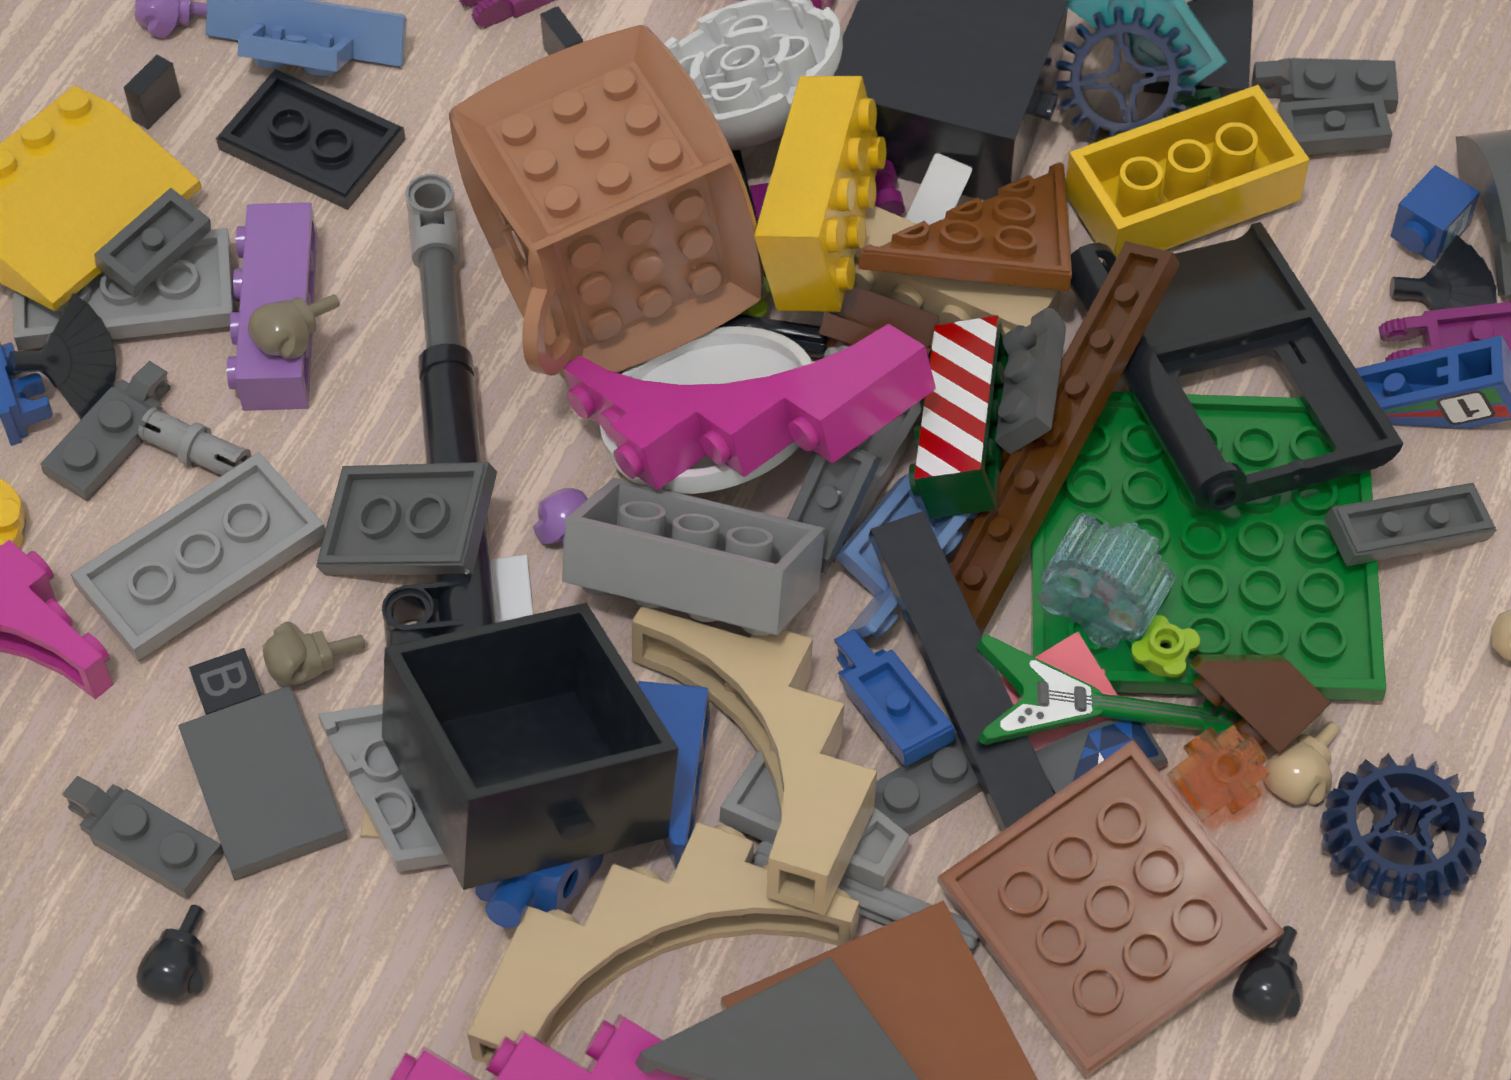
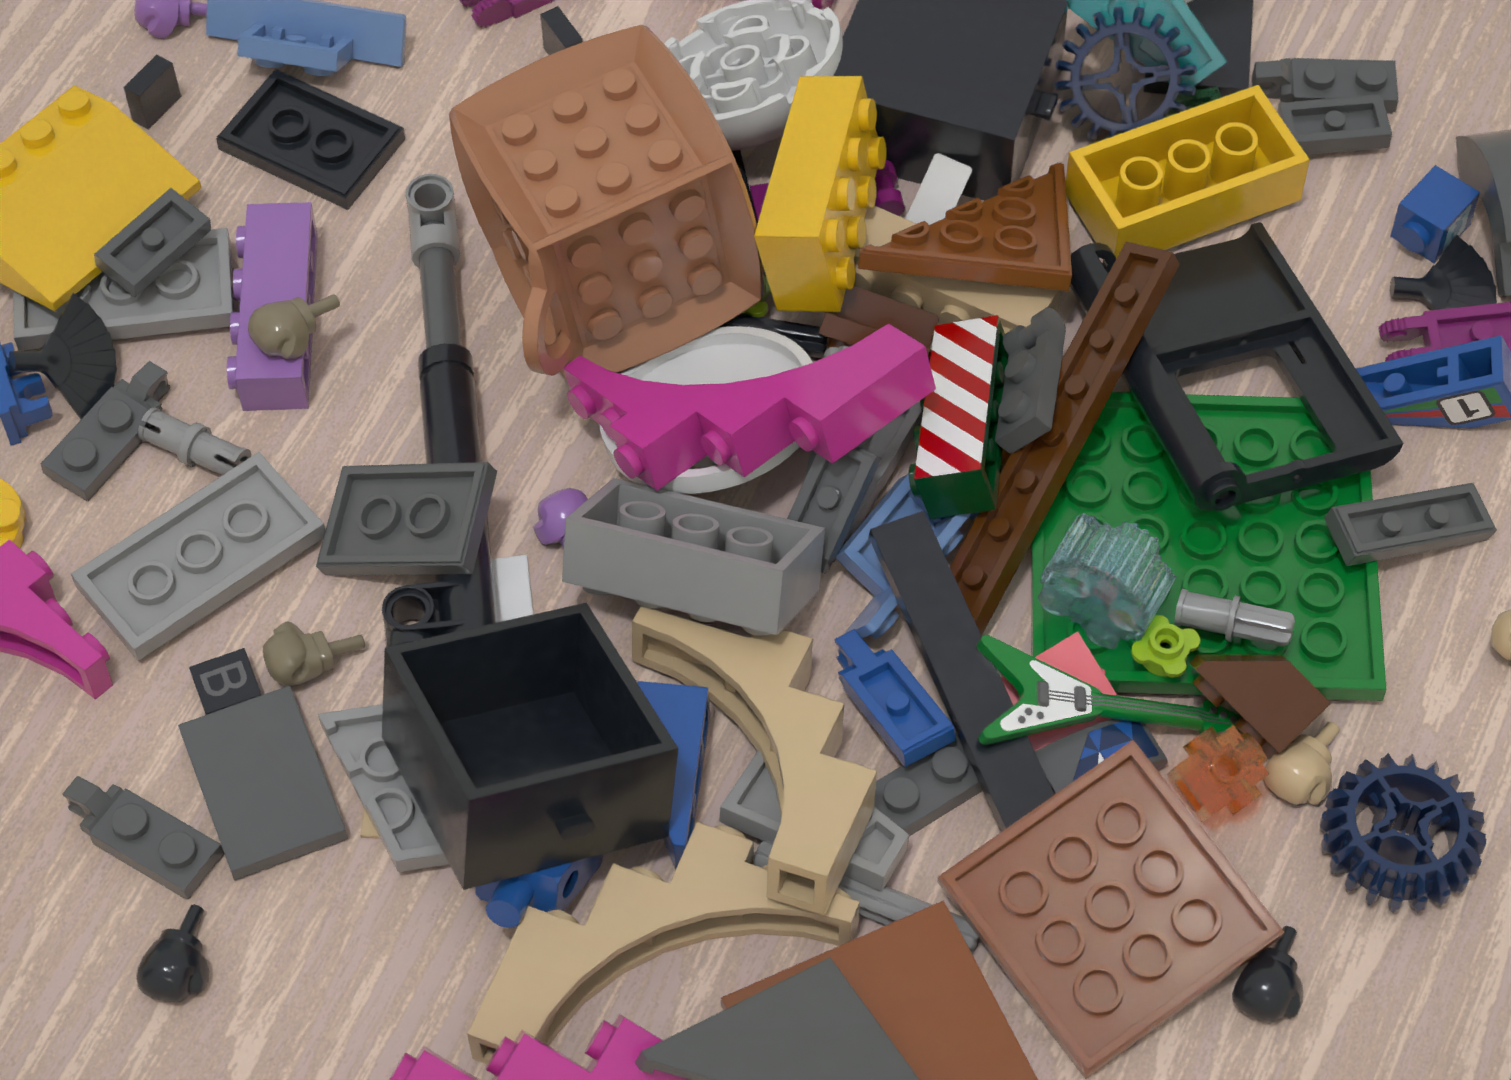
(1234, 618): none -> light grey axle

